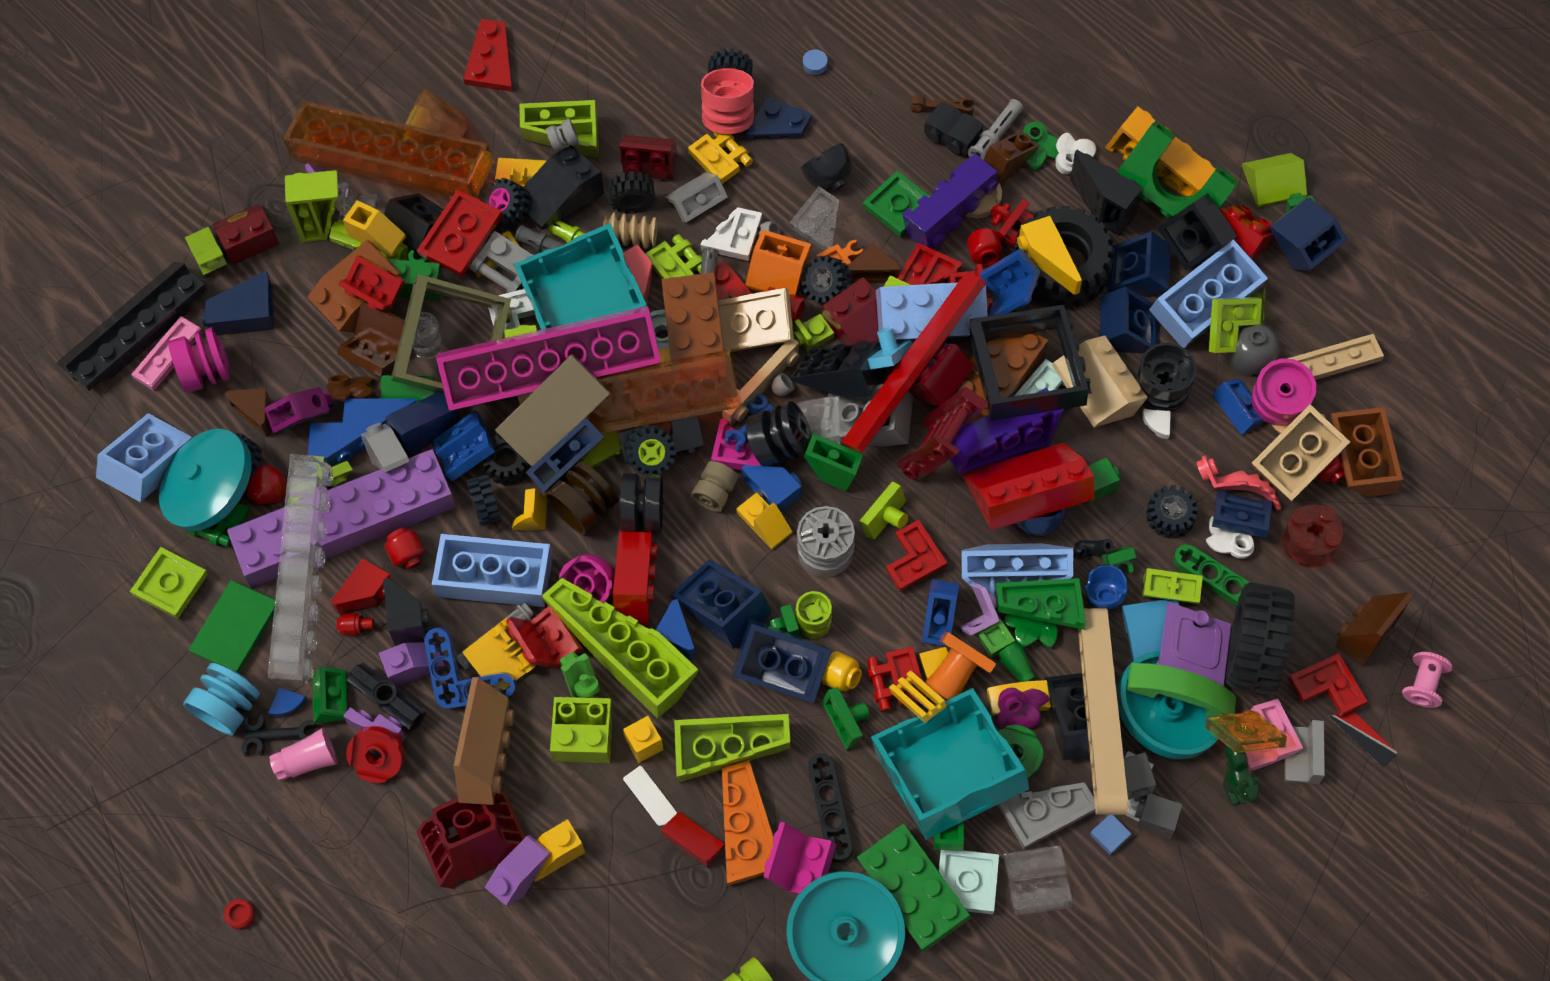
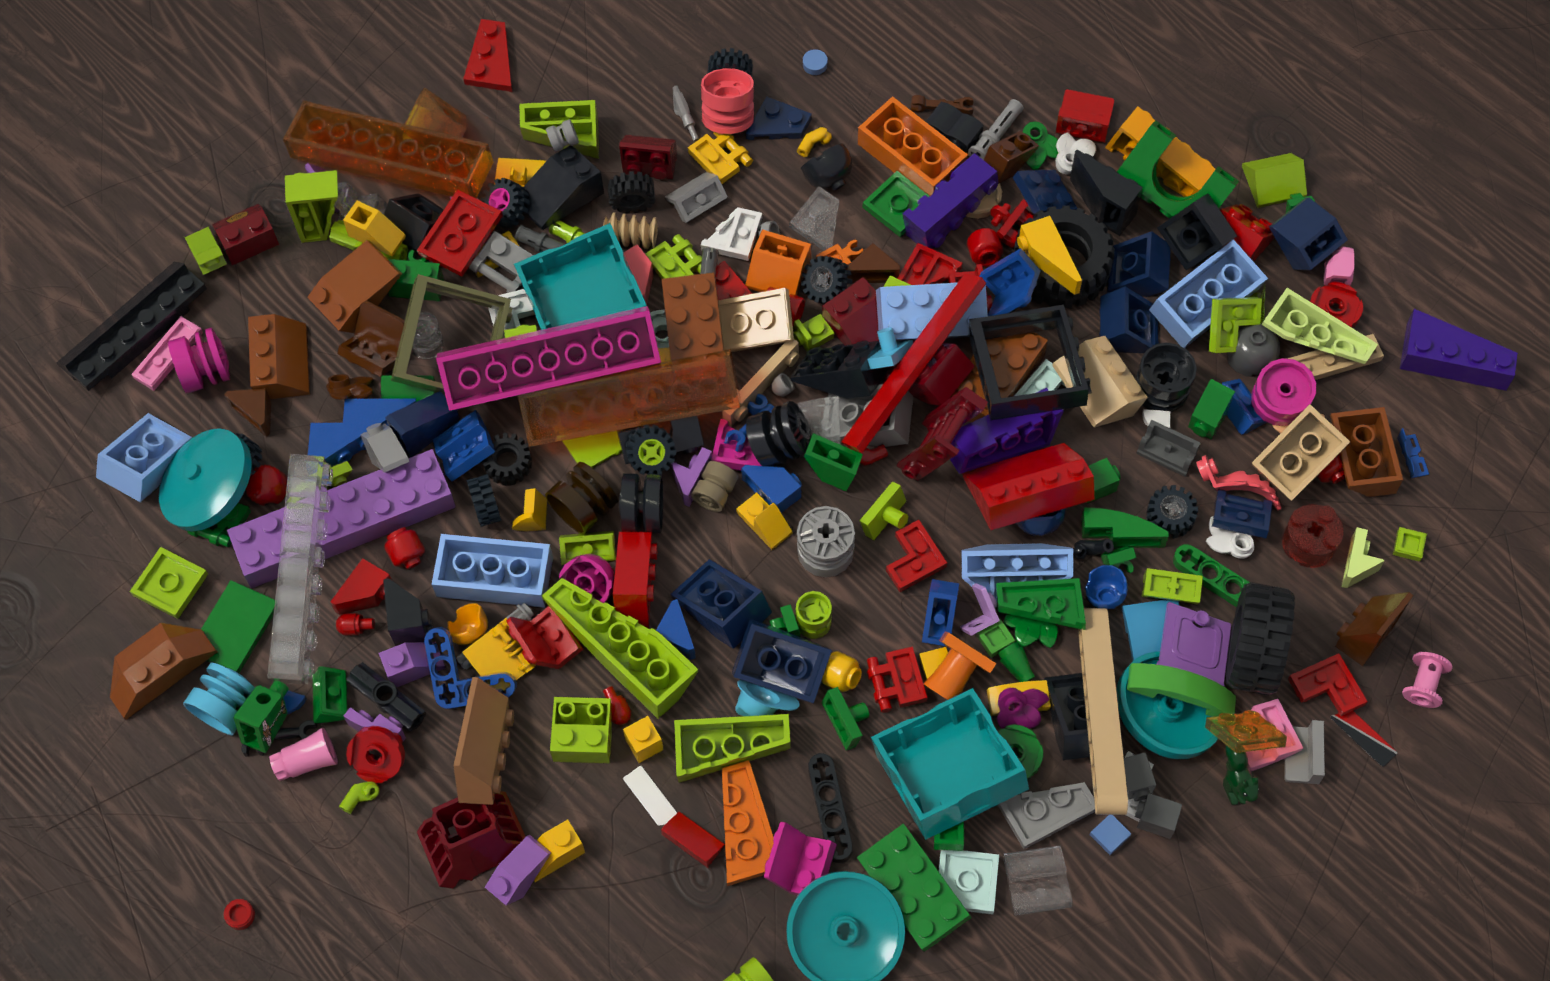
(156, 664): none -> dark orange wedge
(242, 307): dark blue slope -> none
(262, 716): none -> green torso
(278, 356): none -> dark orange slope
(306, 407): magenta torso -> none
(359, 793): none -> lime arm
(372, 284): red bracket -> none
(469, 624): none -> light orange hair
(552, 410): dark tan tile -> none
(565, 455): dark blue slope -> none
(579, 676): bright green hips -> none
(590, 543): none -> lime slope
(619, 707): none -> red cylinder
(681, 108): none -> light grey hand
(688, 477): none -> medium lavender slope
(758, 700): none -> medium azure piece
(819, 134): none -> yellow arm
(873, 455): none -> red arm
(905, 684): yellow tile -> none
(909, 145): none -> orange brick
(1043, 190): none -> dark blue plate
(1085, 115): none -> red bracket
(1122, 529): none -> green slope
(1168, 448): none -> dark grey hinge
(1211, 409): none -> green slope
(1311, 326): none -> yellowish green wedge
(1340, 266): none -> bright pink rock
(1344, 296): none -> red plate
(1358, 563): none -> yellowish green slope
(1408, 450): none -> blue piece
(1409, 544): none -> lime tile
(1455, 354): none -> dark purple wedge

